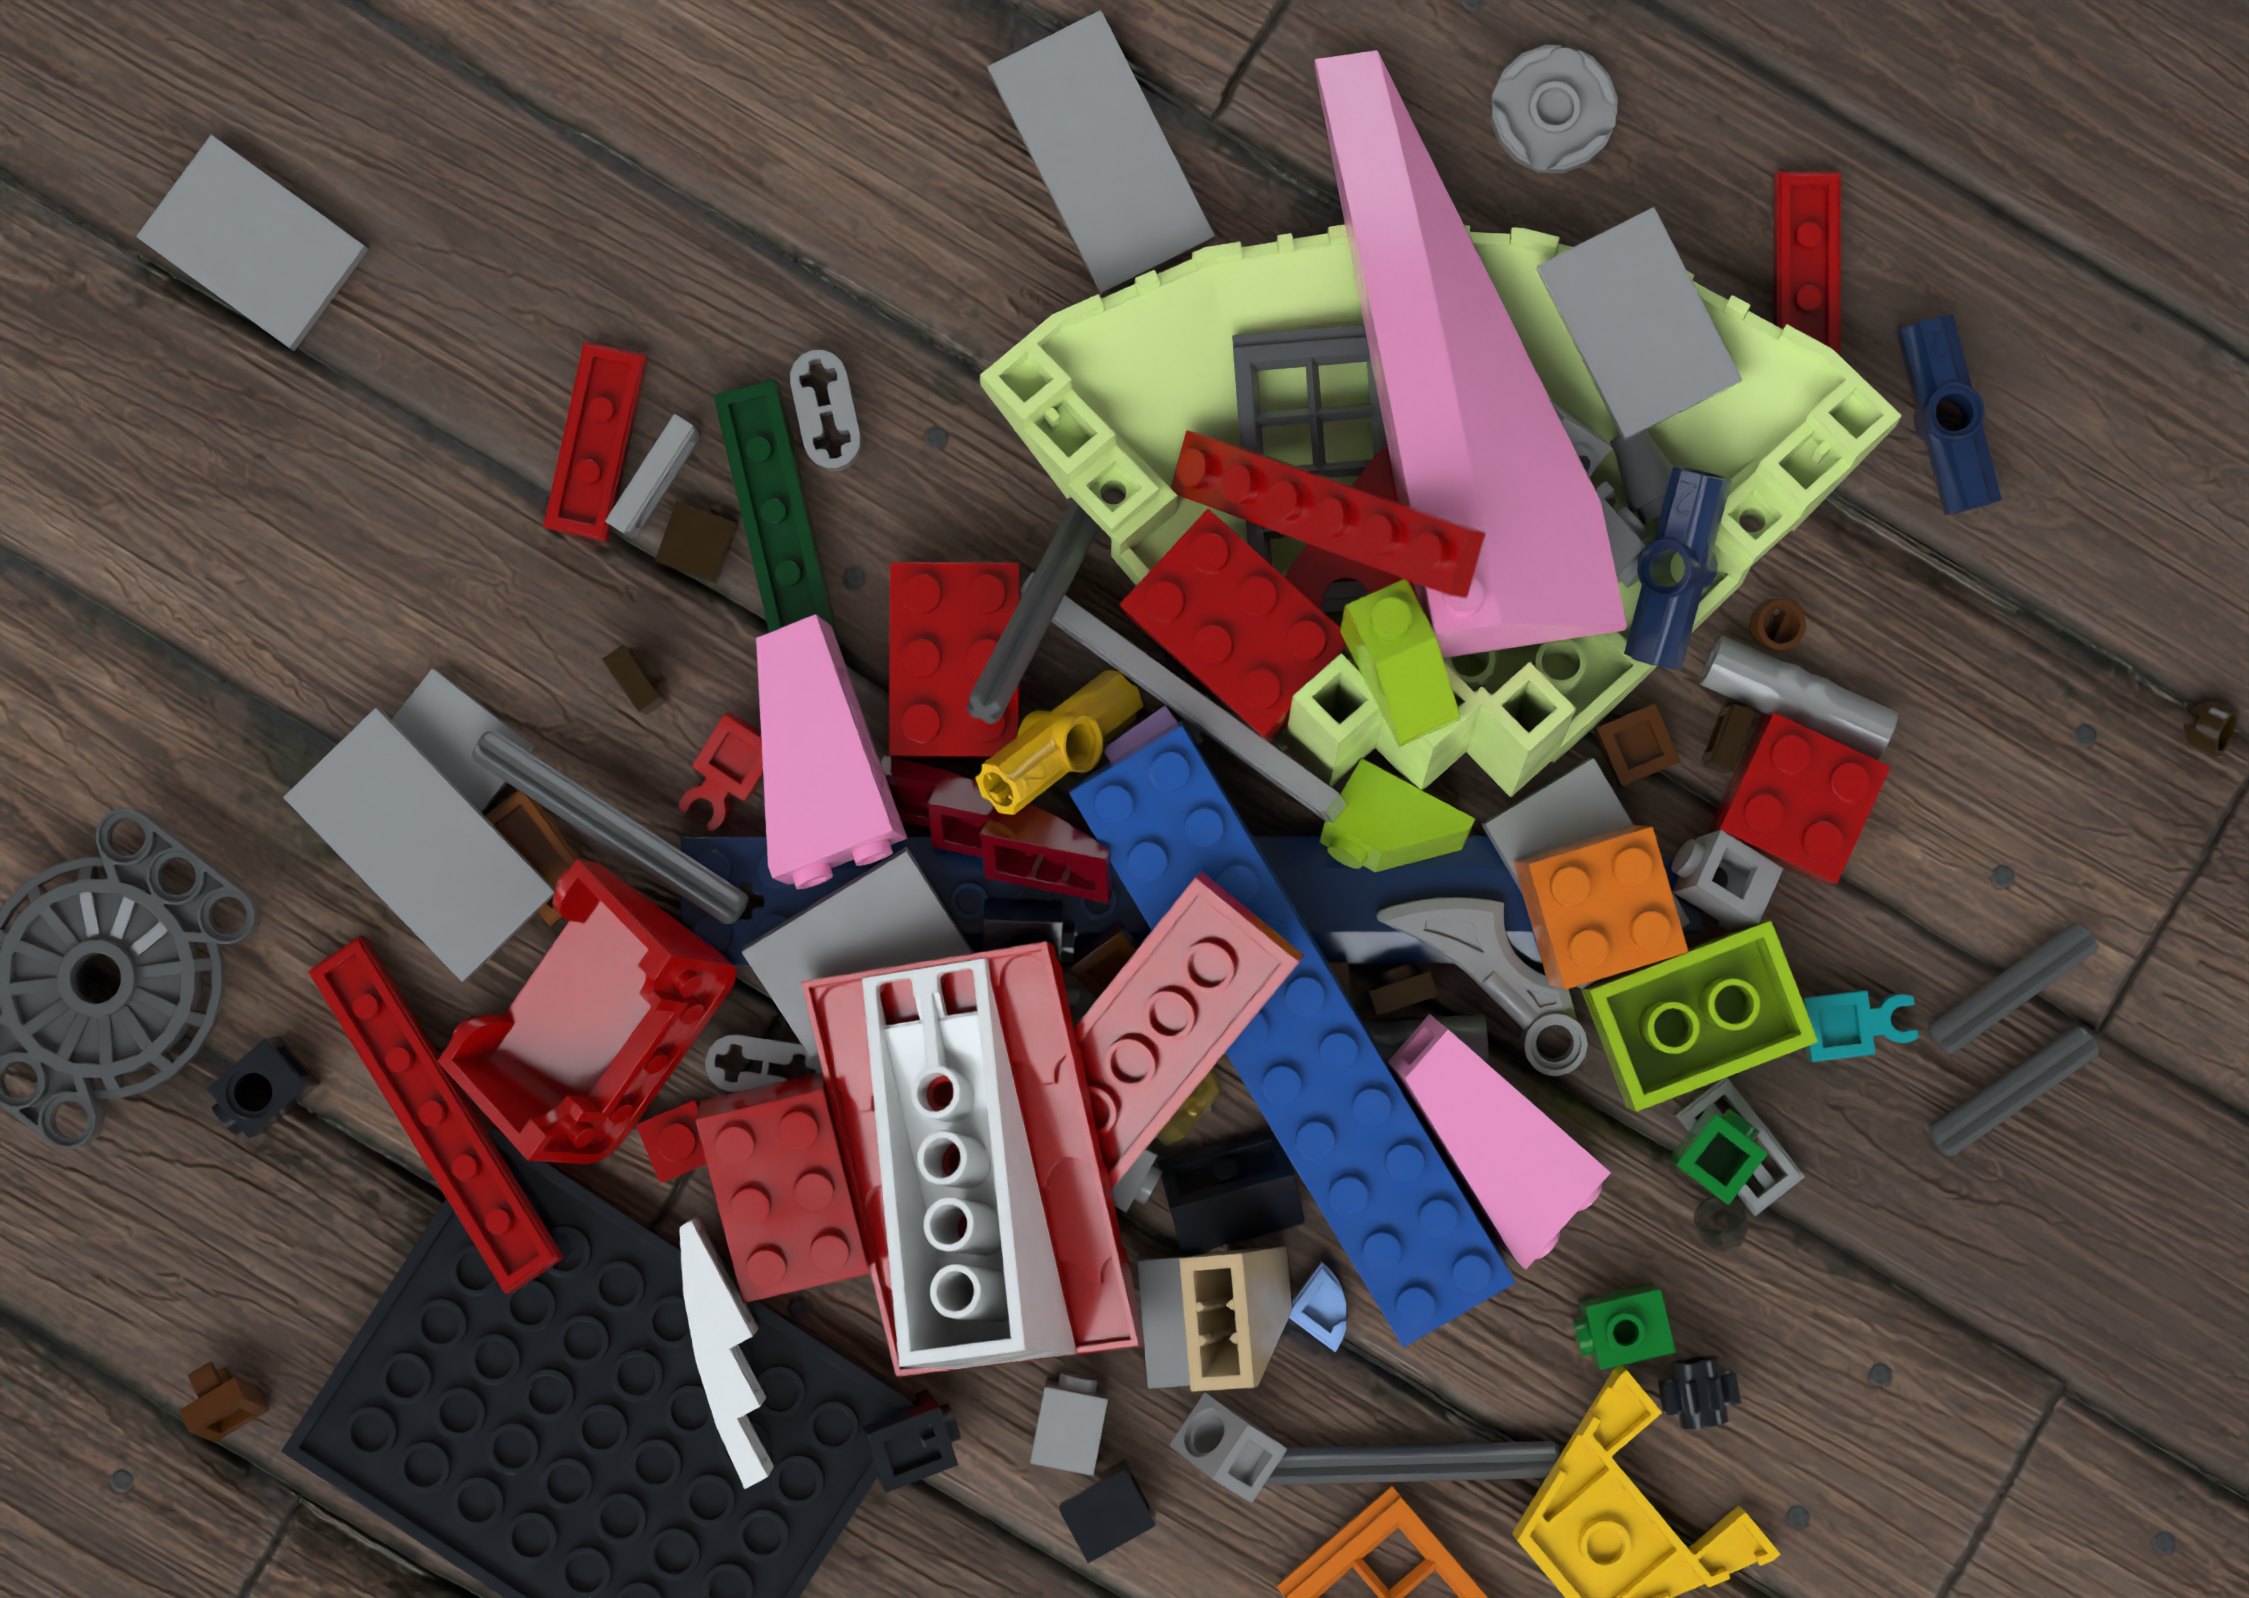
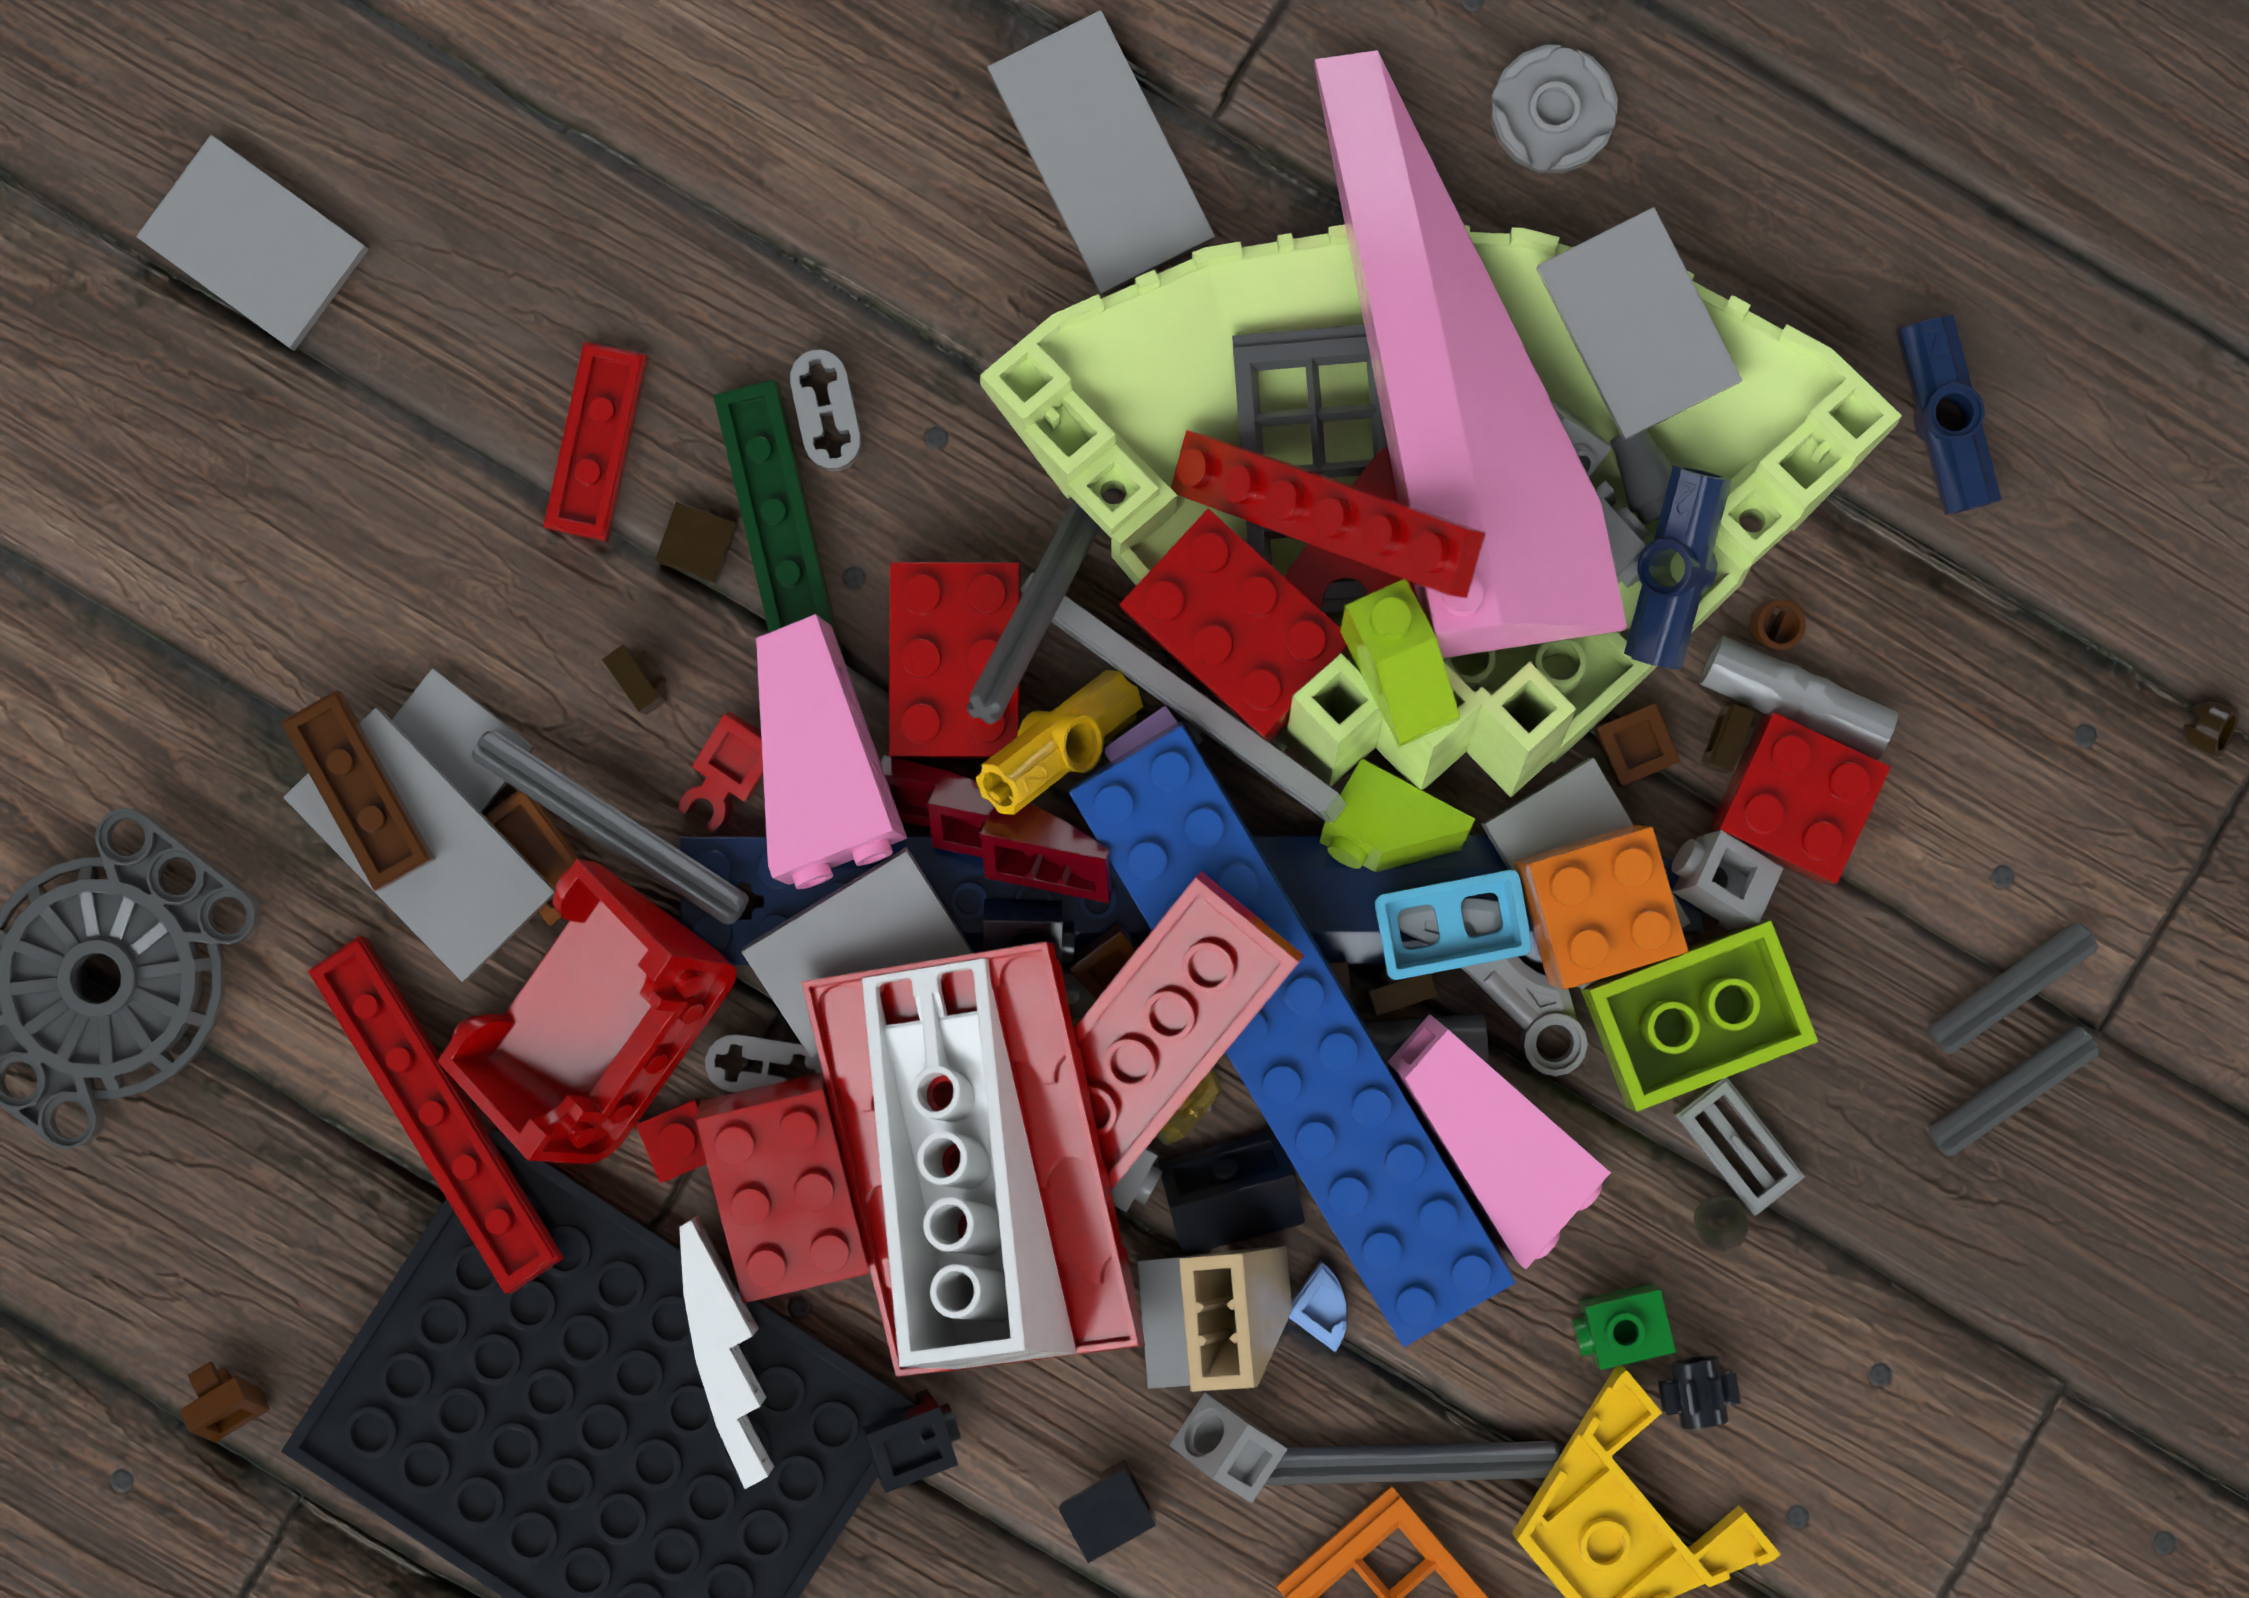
(289, 1082): black brick -> none
(357, 790): none -> reddish brown tile
(654, 477): light grey tile -> none
(1070, 1423): light grey brick -> none
(1454, 945): none -> medium azure piece
(1720, 1153): green brick -> none
(1808, 254): red tile -> none
(1847, 1024): teal plate -> none

